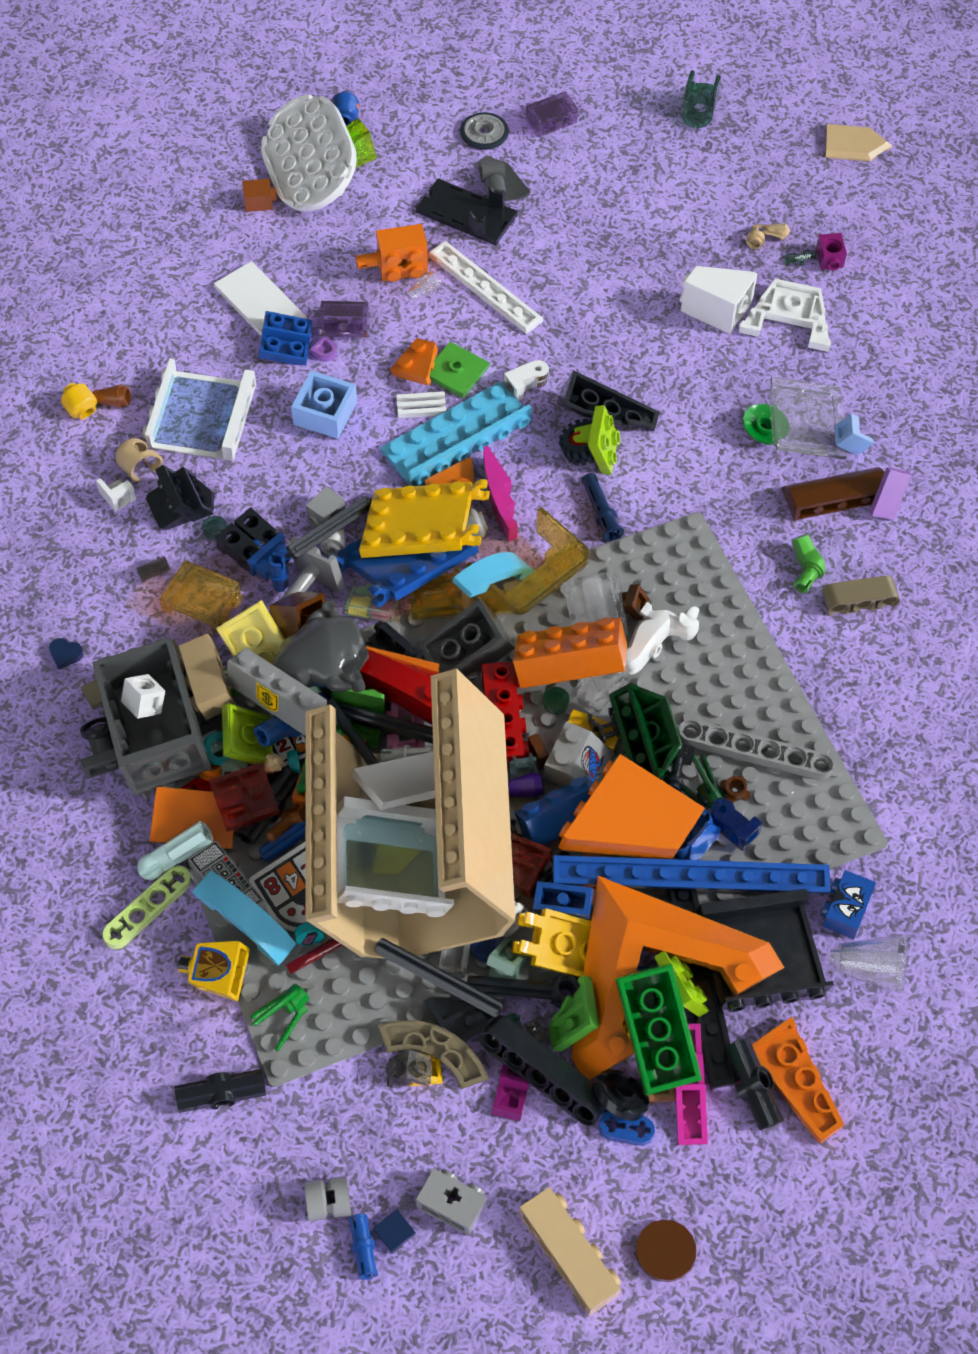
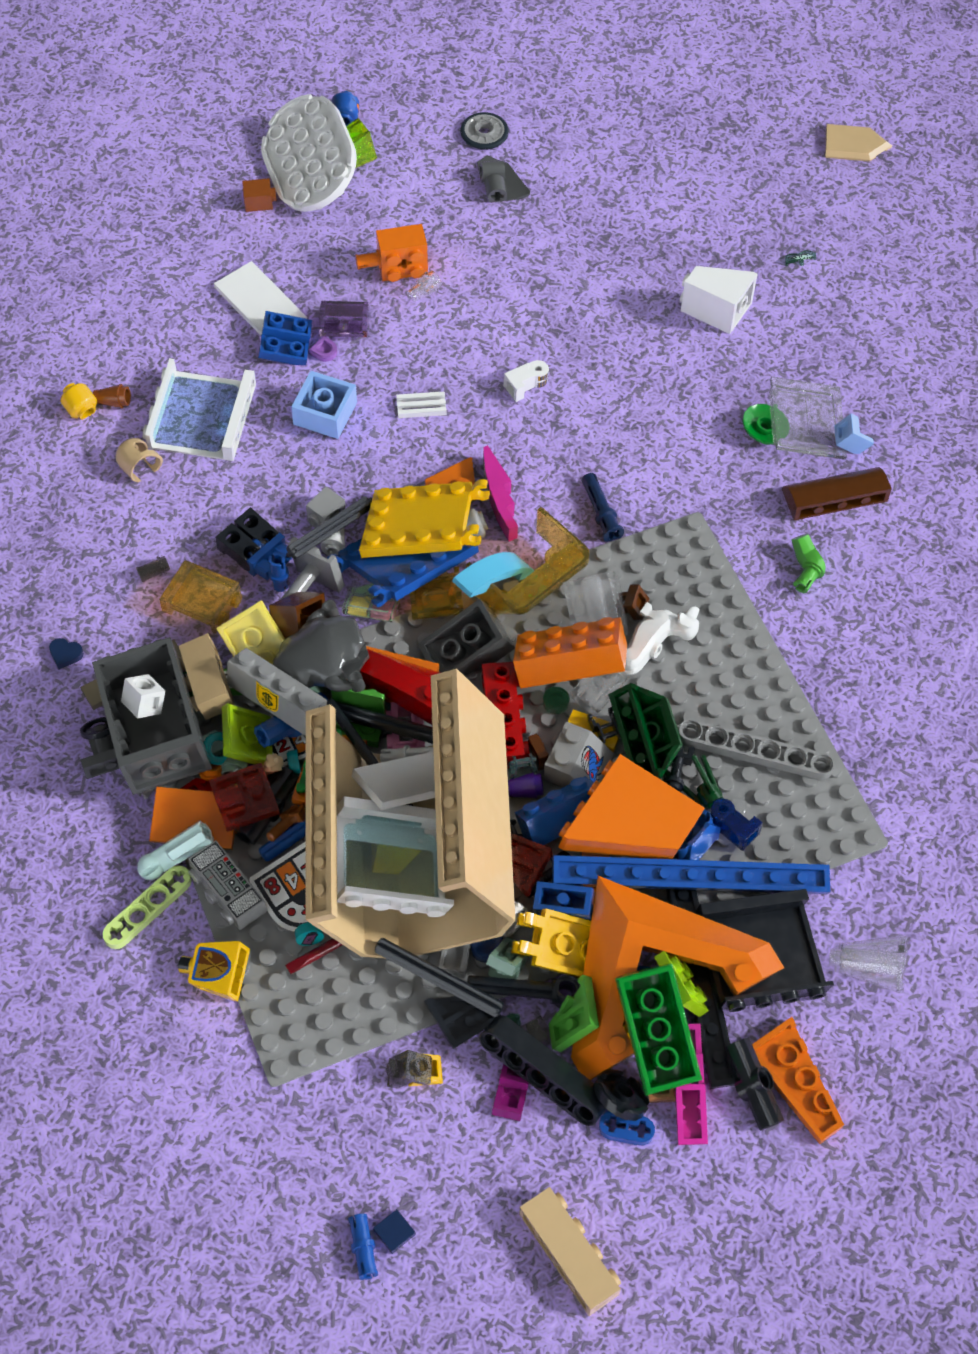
(117, 494): white panel -> none
(179, 498): black piece -> none
(213, 526): tile -> none
(220, 1090): black piece -> none
(246, 916): medium azure slope -> none
(290, 1000): green plant -> none
(317, 1199): light grey wheel -> none
(390, 640): black hinge -> none
(416, 362): orange wing -> none
(437, 1042): dark tan tile -> none
(456, 434): medium azure bracket -> none
(457, 369): bright green plate -> none
(461, 1213): light grey brick -> none
(468, 211): black piece -> none
(485, 287): white tile -> none
(551, 114): clear purple brick -> none
(582, 394): black wedge -> none
(592, 440): lime plate -> none
(665, 1250): reddish brown tile -> none
(700, 94): piece -> none
(738, 783): reddish brown plate -> none
(756, 238): tan piece -> none
(792, 305): white wing -> none
(831, 251): magenta brick -> none
(848, 905): blue brick -> none
(860, 594): dark tan beam -> none
(890, 493): tile -> none

